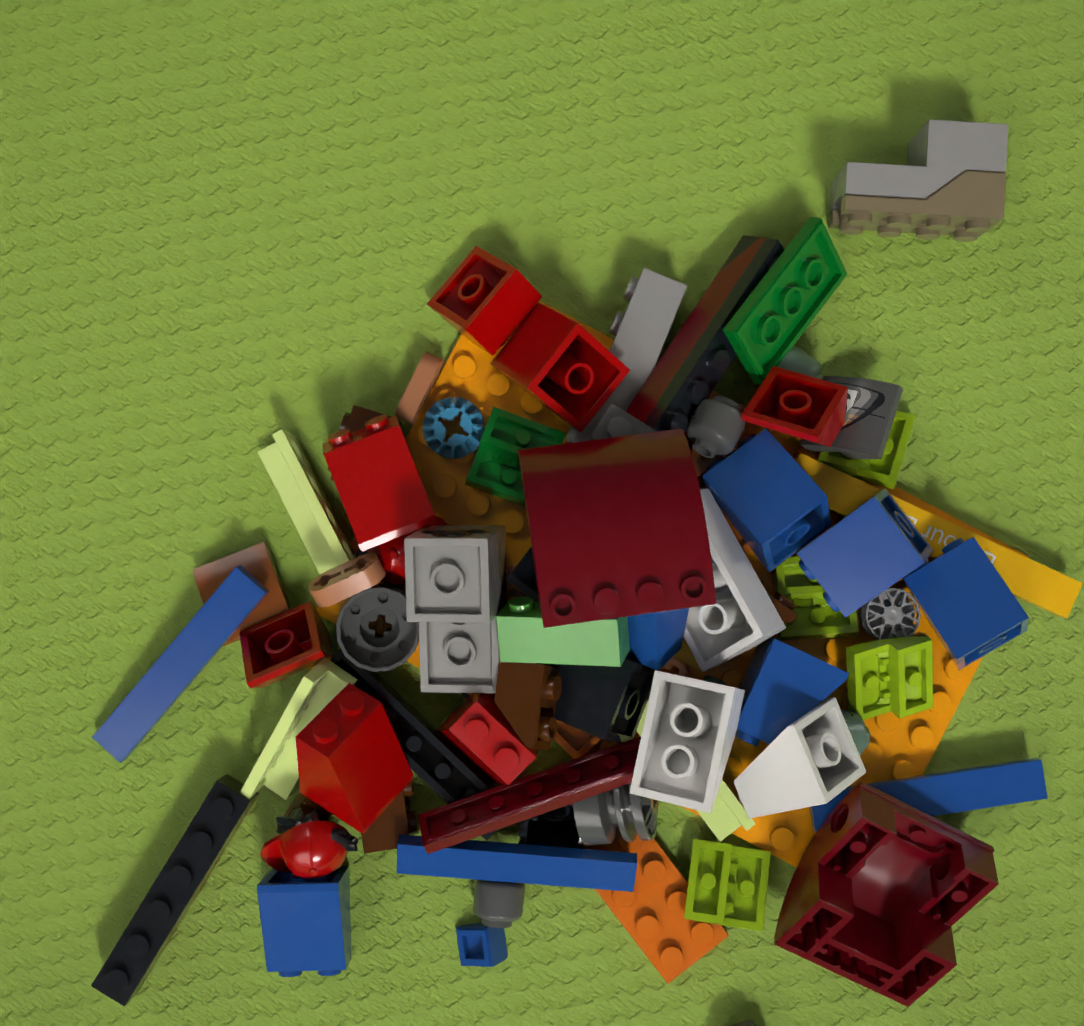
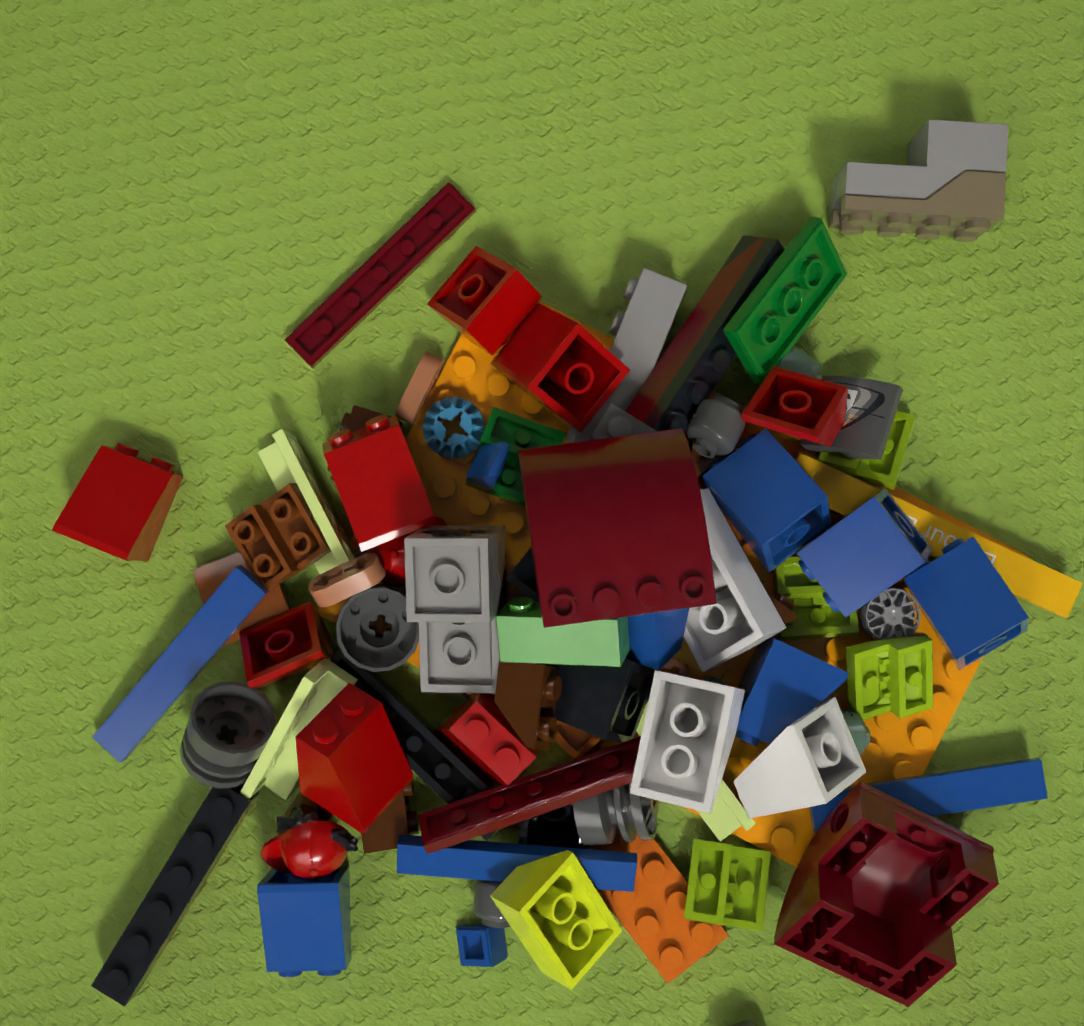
(120, 503): none -> red slope
(226, 734): none -> dark grey wheel
(278, 537): none -> dark orange slope
(380, 275): none -> dark red tile
(488, 464): none -> blue slope
(557, 916): none -> neon yellow slope

